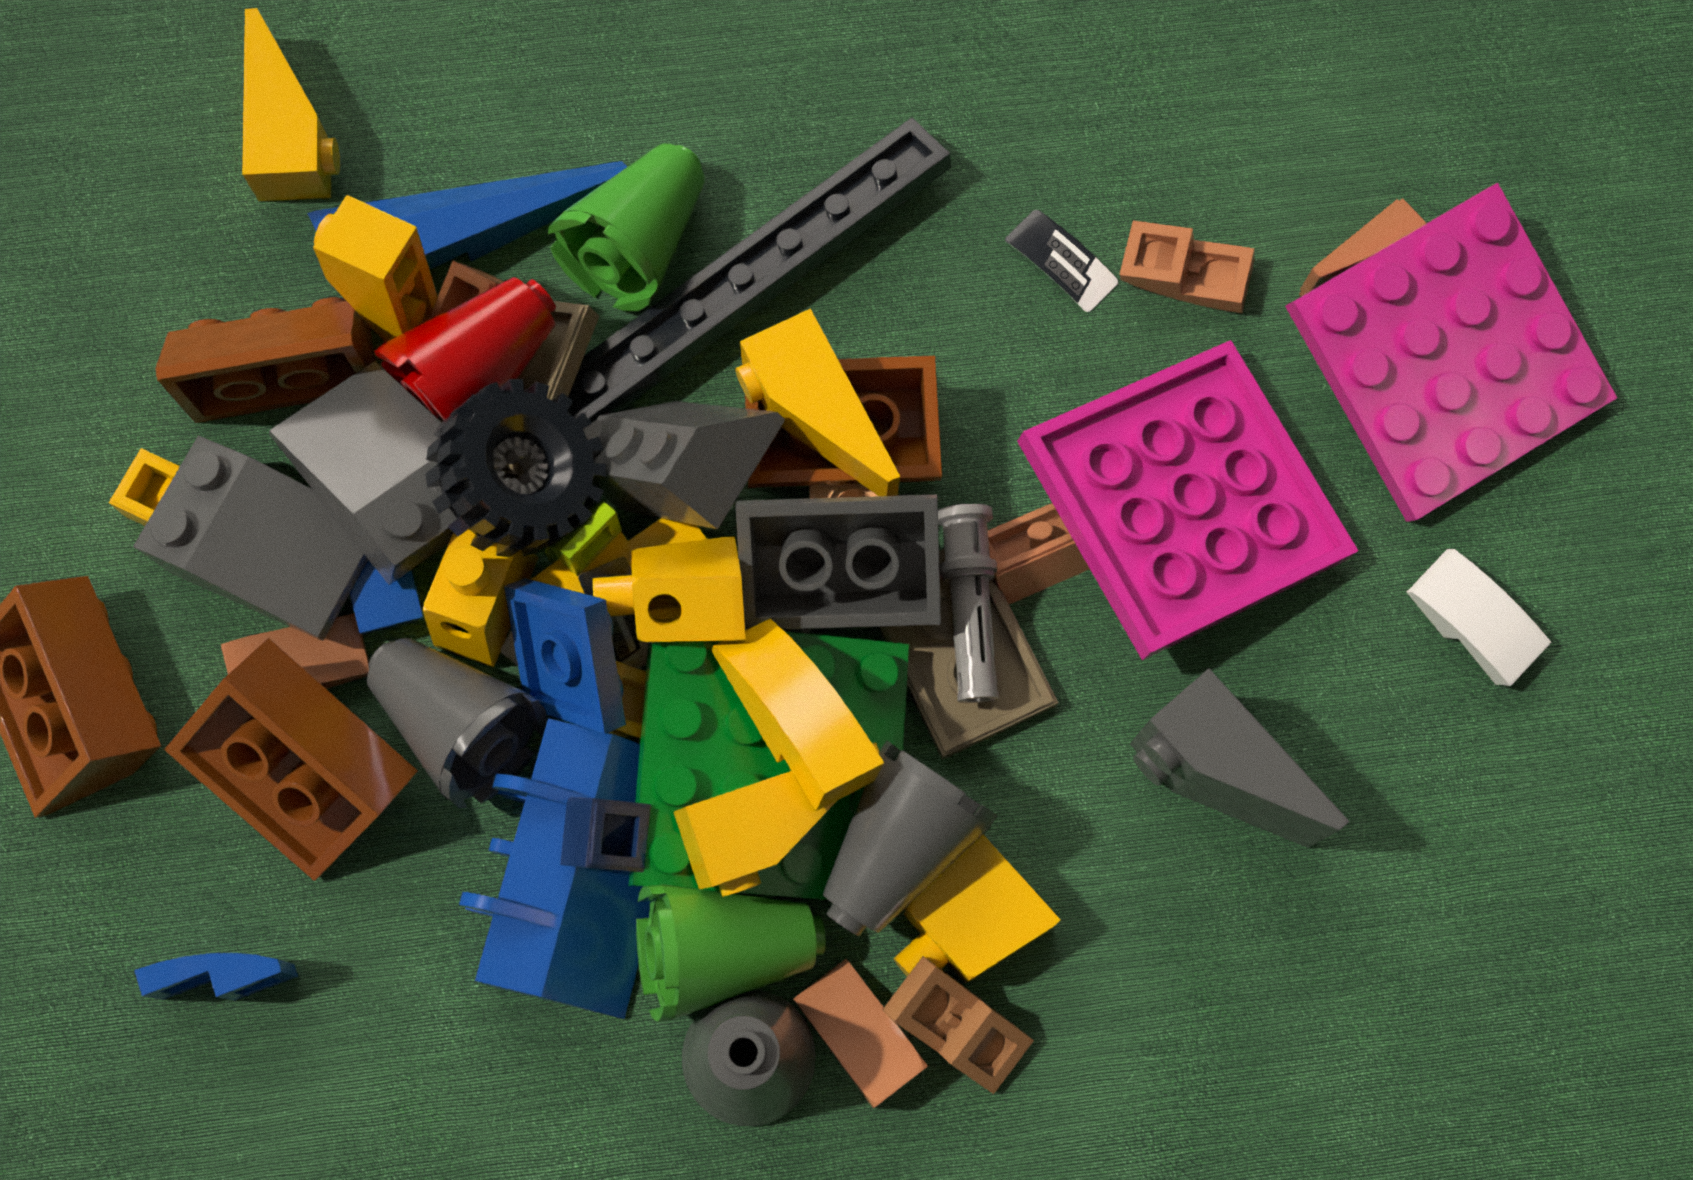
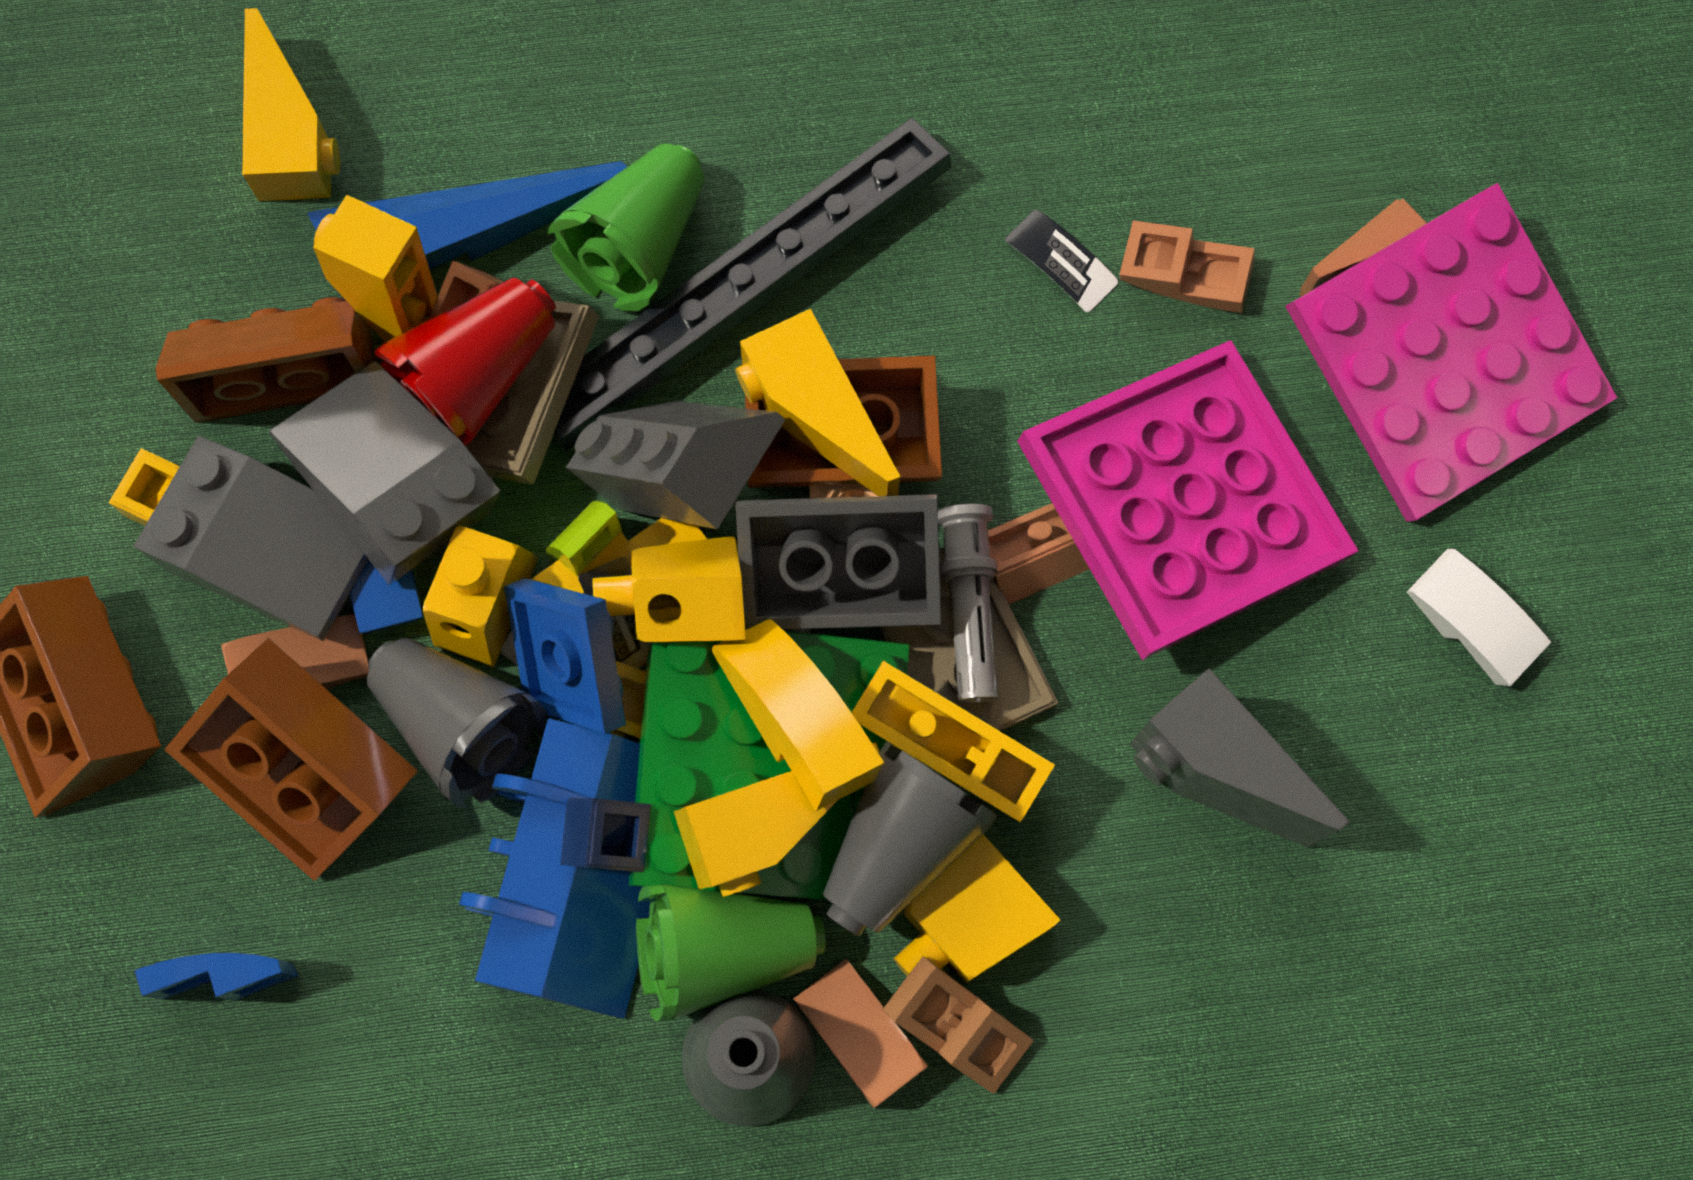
(513, 428): black bush -> none
(952, 741): none -> yellow slope

